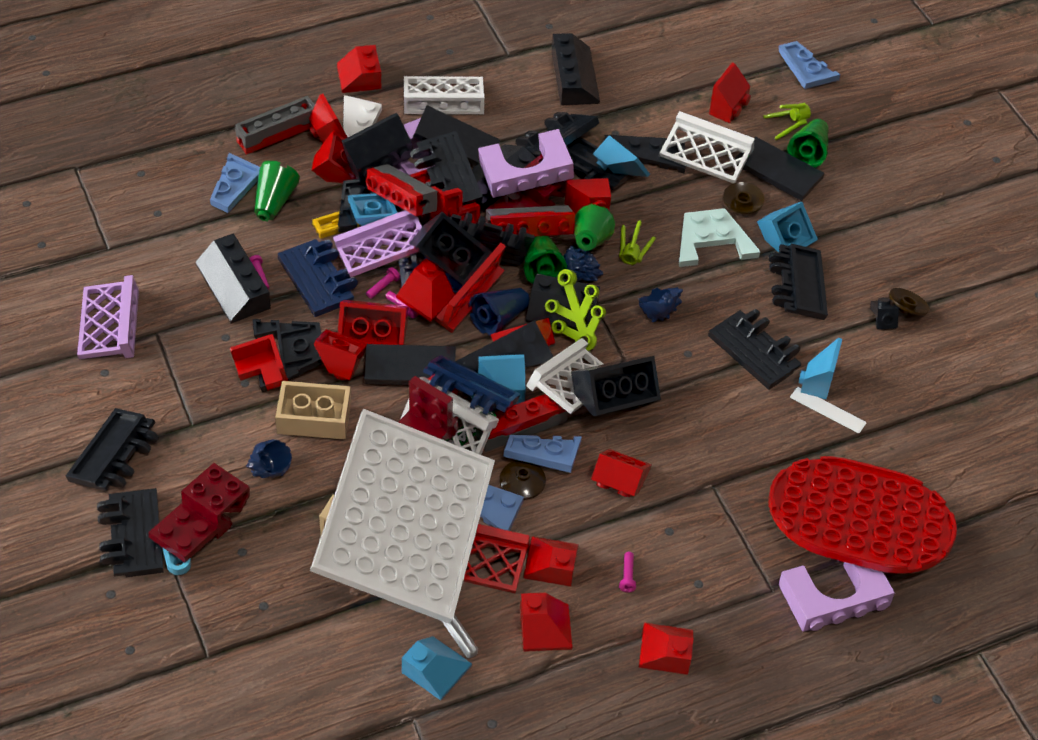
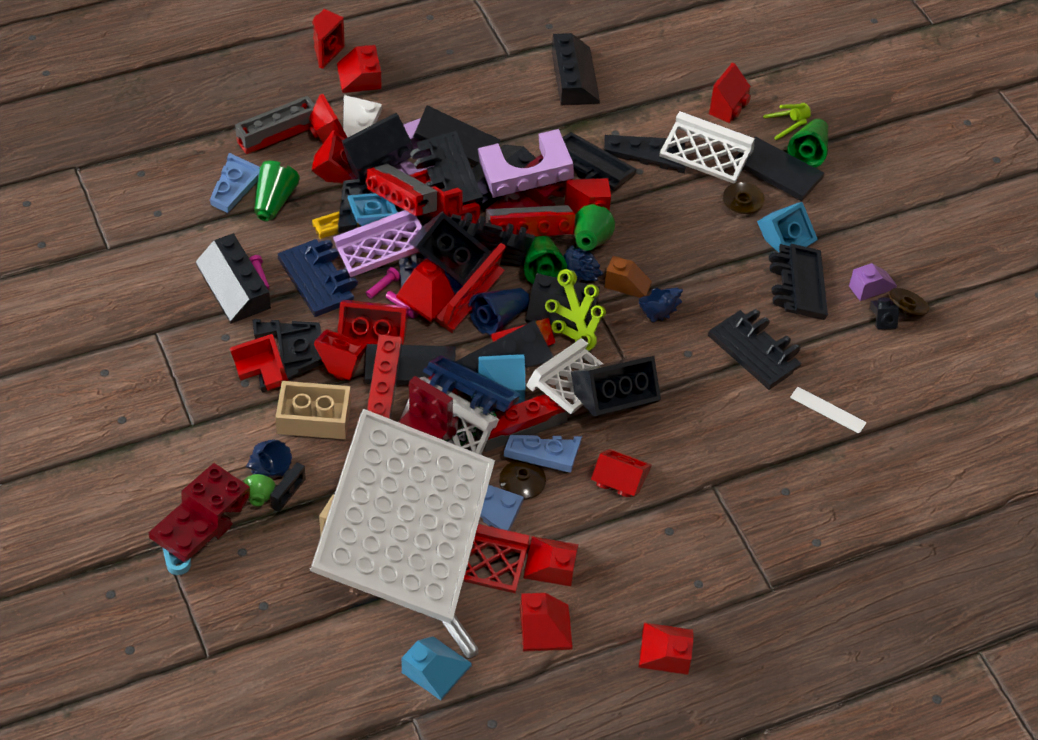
(111, 445): black hinge -> none
(125, 317): lavender fence -> none
(130, 540): black hinge -> none
(260, 488): none -> bright green brick
(288, 486): none -> black plate
(328, 36): none -> red slope
(385, 375): none -> red piece
(449, 102): white fence -> none
(570, 127): black hinge -> none
(618, 159): dark azure slope -> none
(626, 278): none -> dark orange slope
(628, 584): dark pink piece -> none
(631, 253): lime plant -> none
(712, 229): light aqua wing -> none
(805, 67): medium blue wing -> none
(816, 610): lavender arch -> none
(820, 371): dark azure slope -> none
(862, 514): red tile -> none
(870, 281): none -> medium lavender slope

